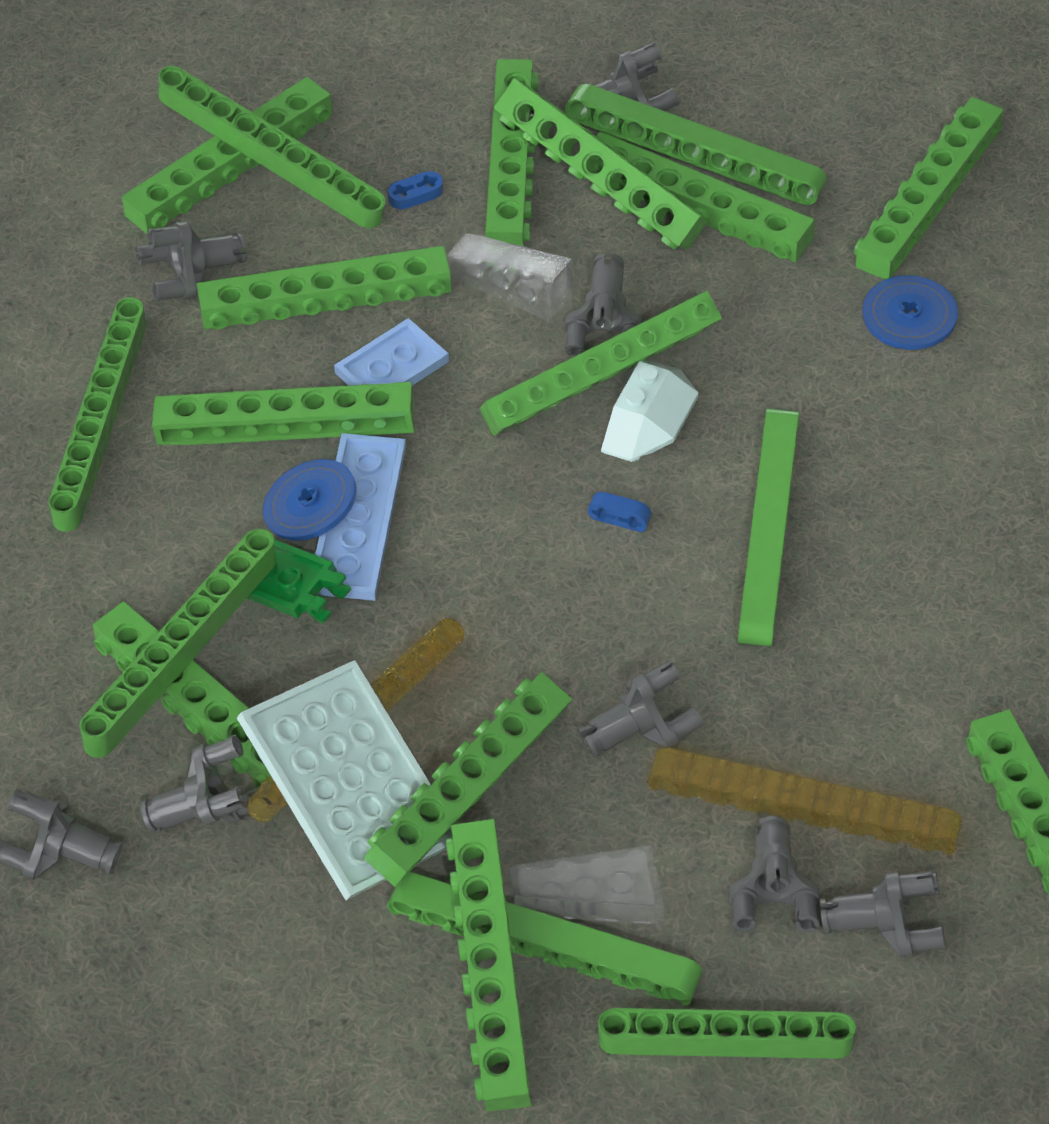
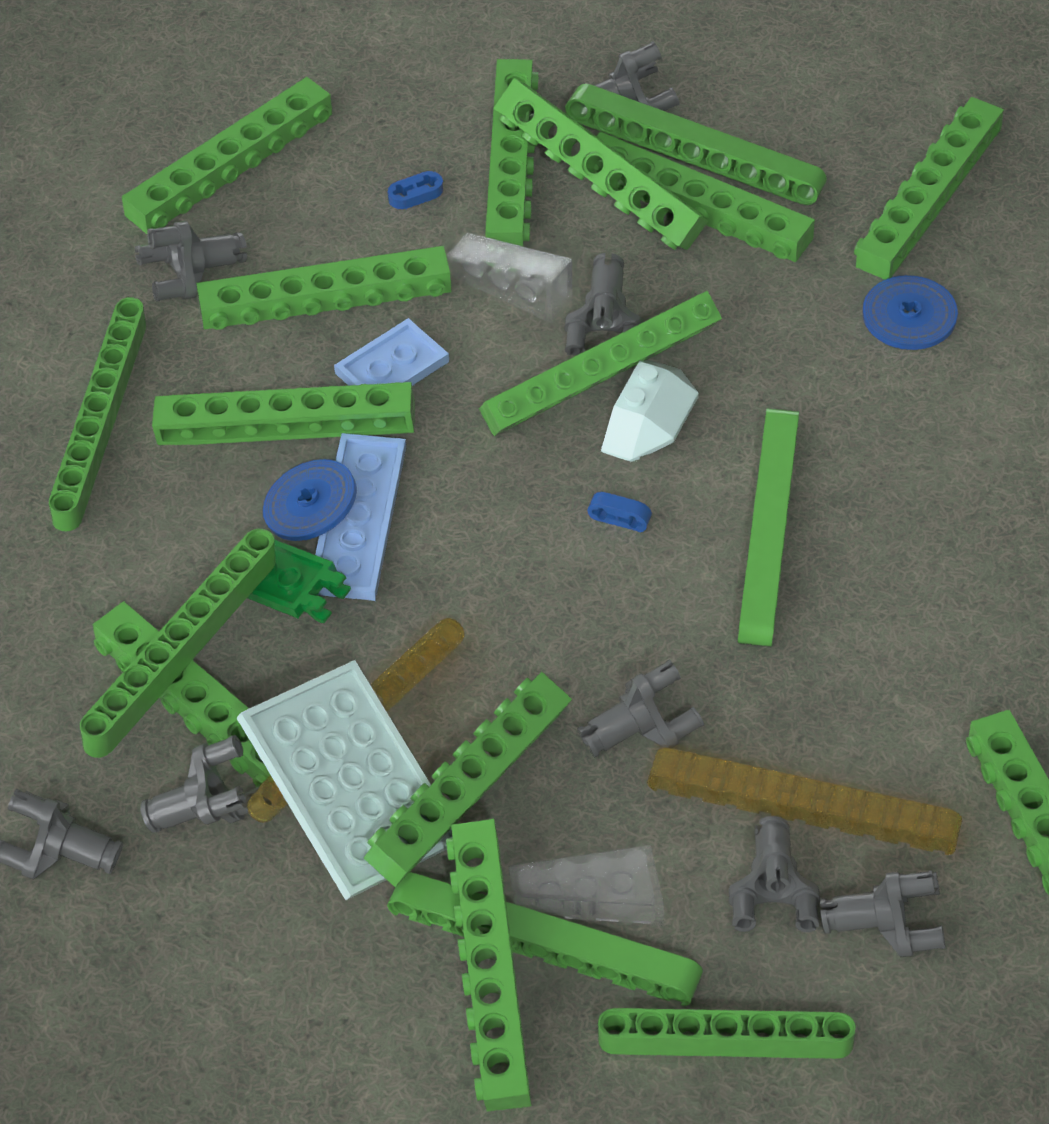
(271, 147): bright green beam -> none

